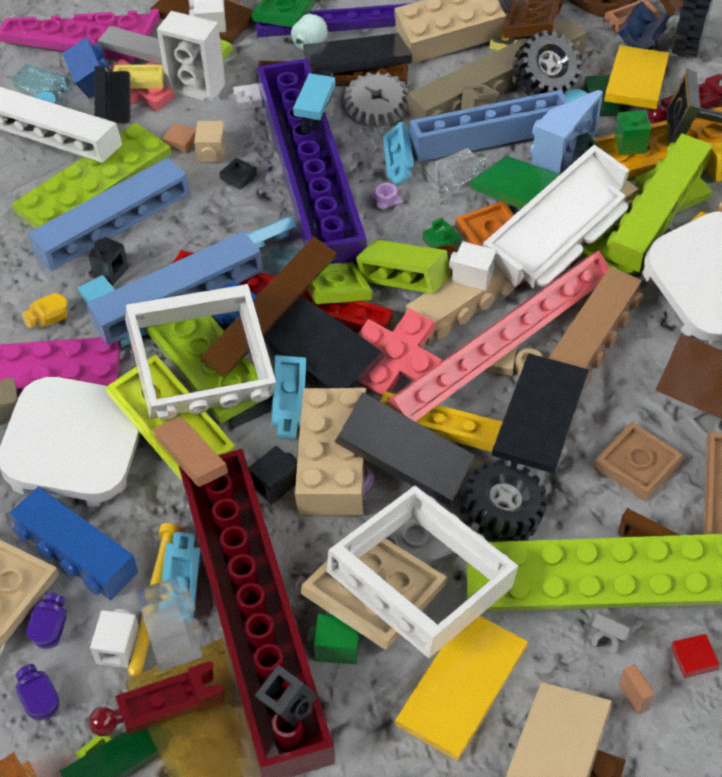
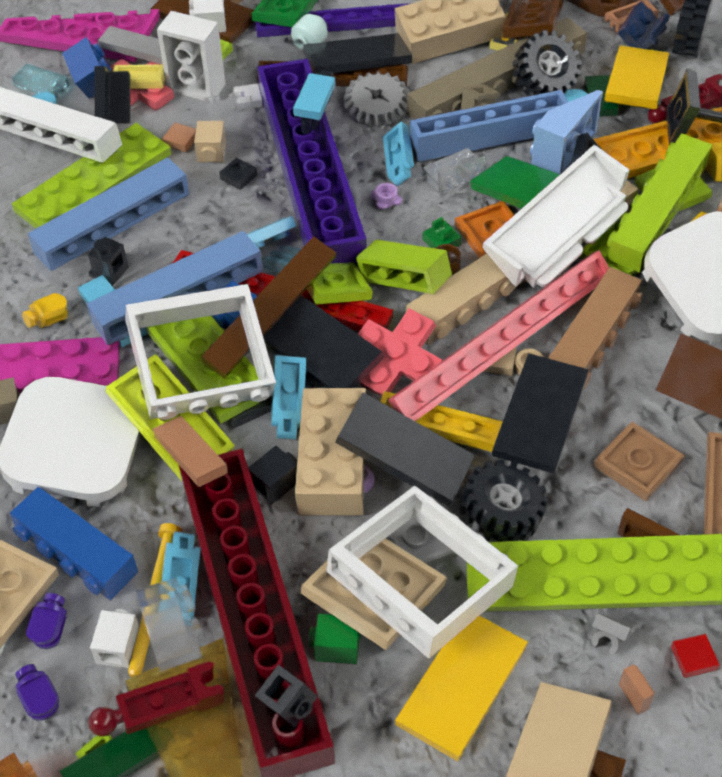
(473, 265): white brick -> none
(632, 132): green brick -> none

